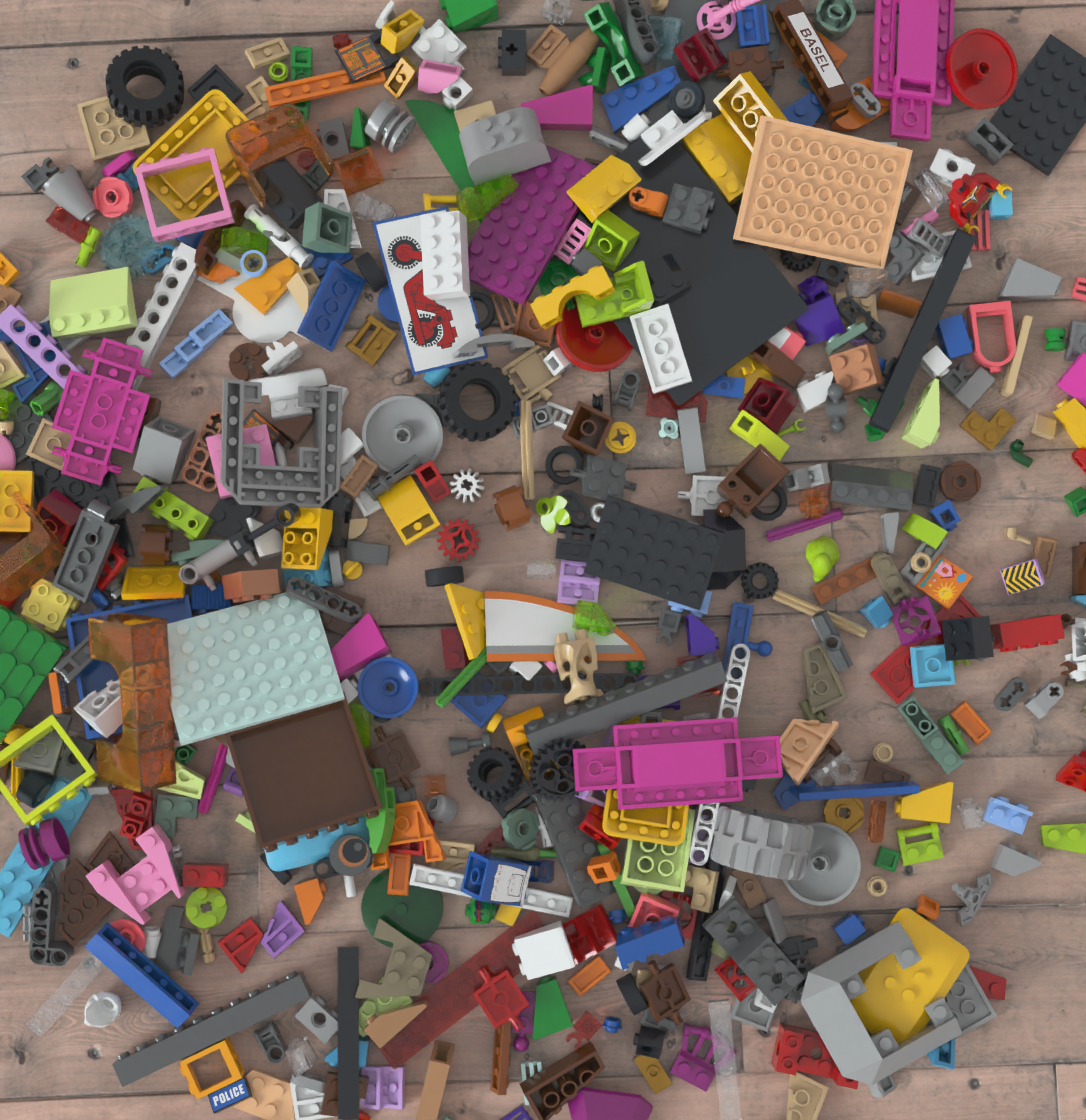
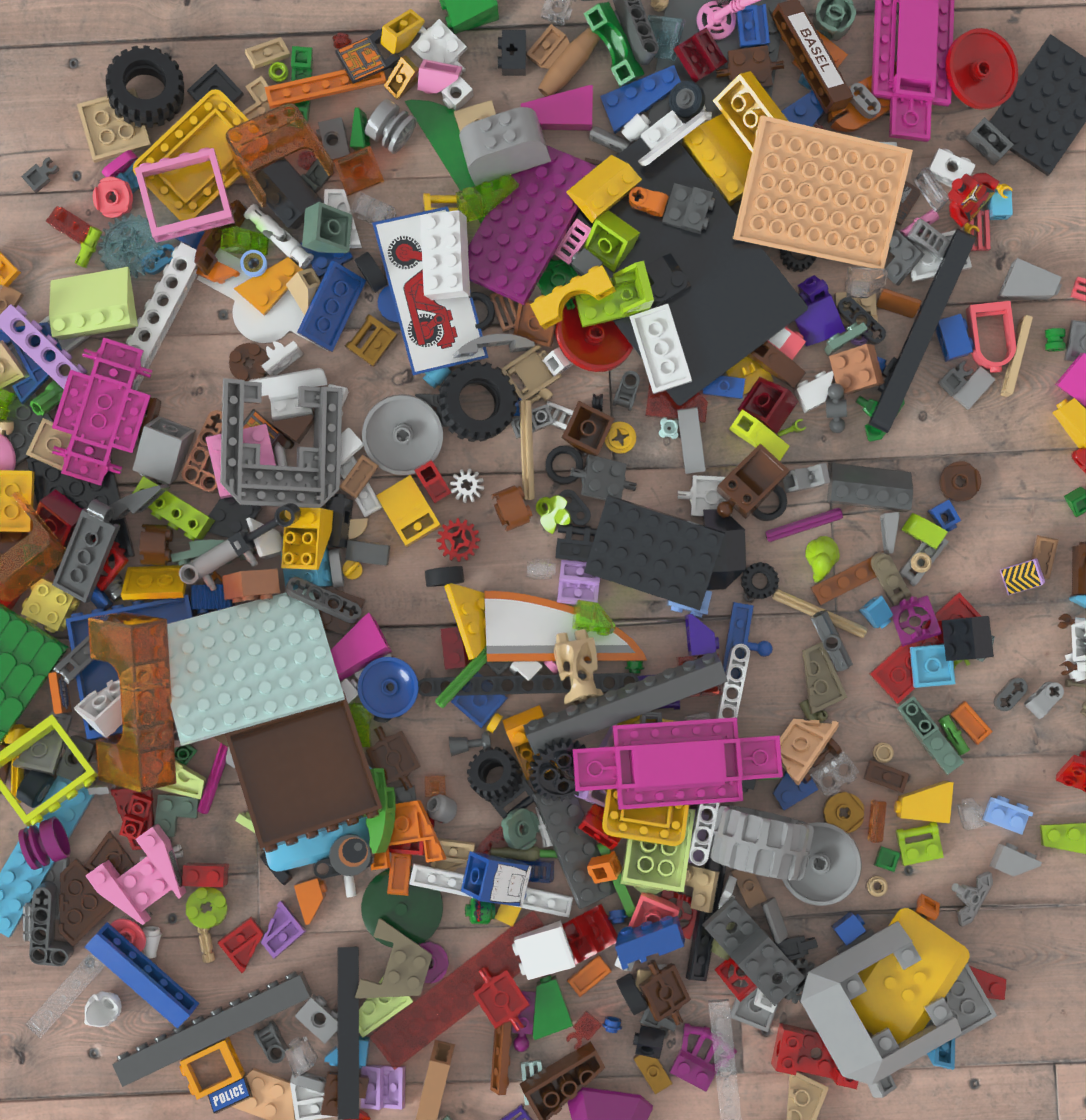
(70, 194): light grey cone -> none
(177, 944): dark grey plate -> none
(195, 344): light blue slope -> none
(232, 783): medium lavender slope -> none
(385, 482): dark grey pin -> none
(387, 15): white slope -> none
(389, 1022): medium nougat slope -> none
(595, 507): white plate -> none
(600, 63): green tile -> none
(668, 623): dark grey plate -> none
(817, 499): clear orange brick -> none
(838, 267): black brick -> none
(856, 790): blue tile -> none
(925, 419): yellowish green slope -> none
(927, 485): black plate -> none
(935, 363): white brick -> none
(944, 582): orange tile -> none
(987, 432): pearl gold plate -> none
(1010, 534): tan hand -> none
(1016, 450): dark green arm -> none
(1027, 632): red brick -> none
(1044, 427): tan slope -> none

